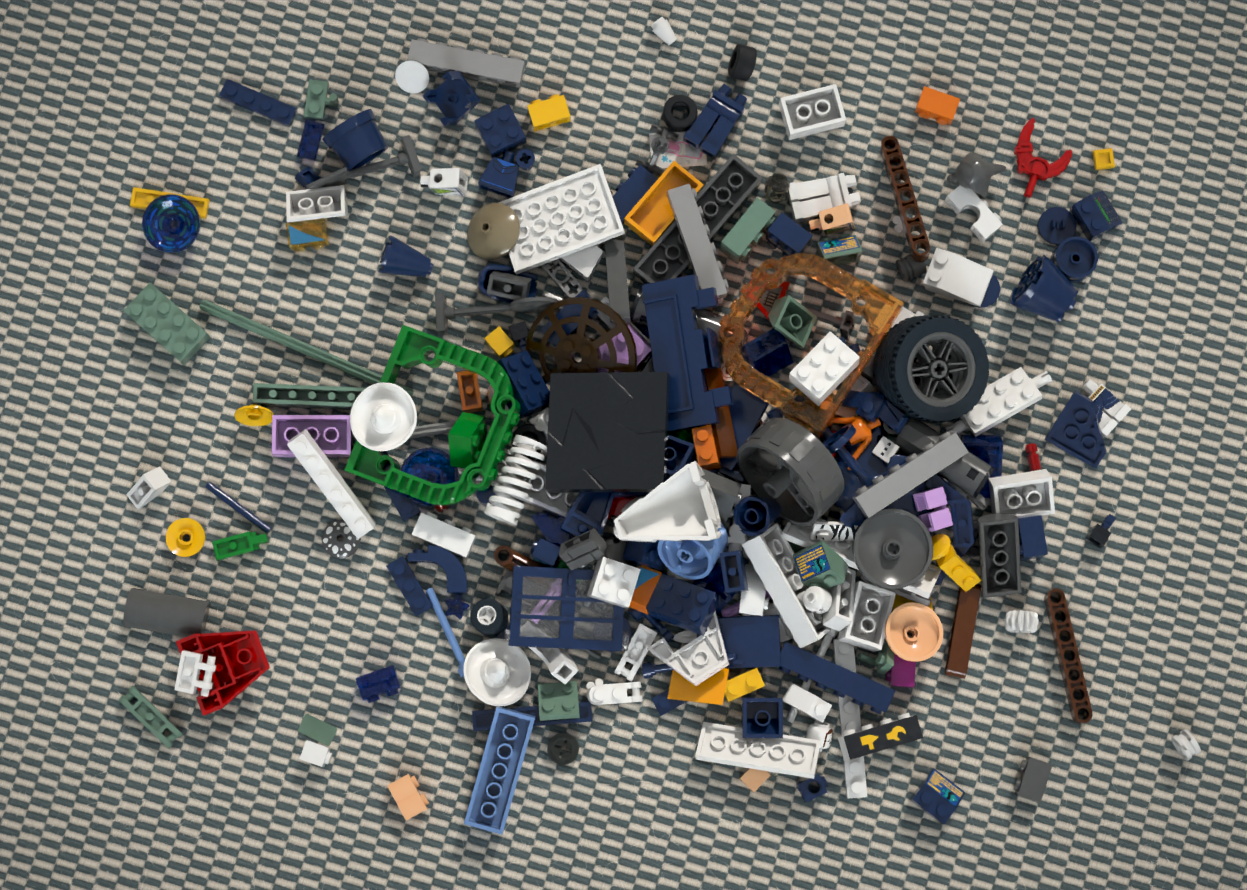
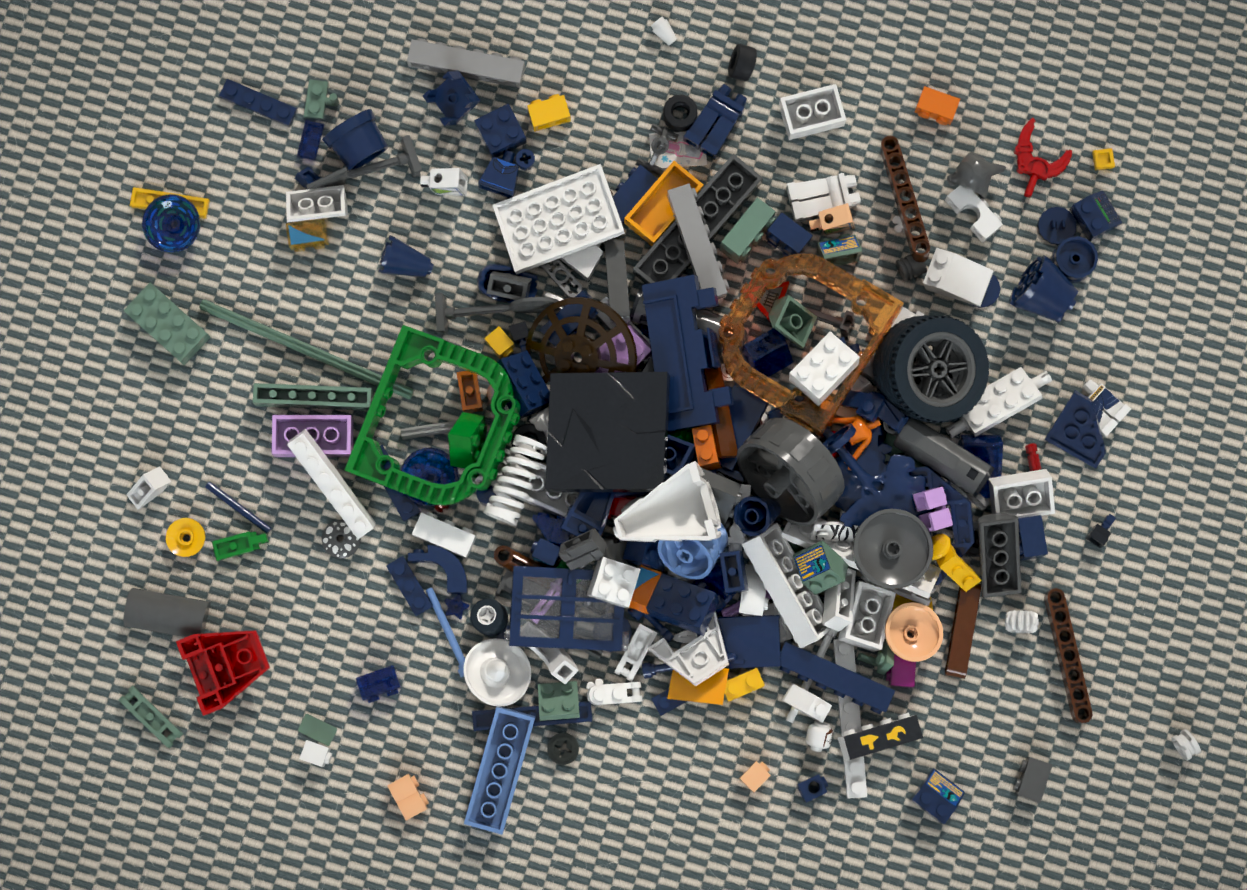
(189, 672): white plate -> none
(253, 415): yellow dish -> none
(383, 417): white hat -> none
(412, 76): white sticker -> none
(500, 235): dark tan dish -> none
(762, 717): dark blue slope -> none
(776, 188): clear smoke head -> none
(779, 755): white plate -> none
(817, 599): white head -> none
(885, 449): white tile -> none
(910, 474): light grey brick -> none

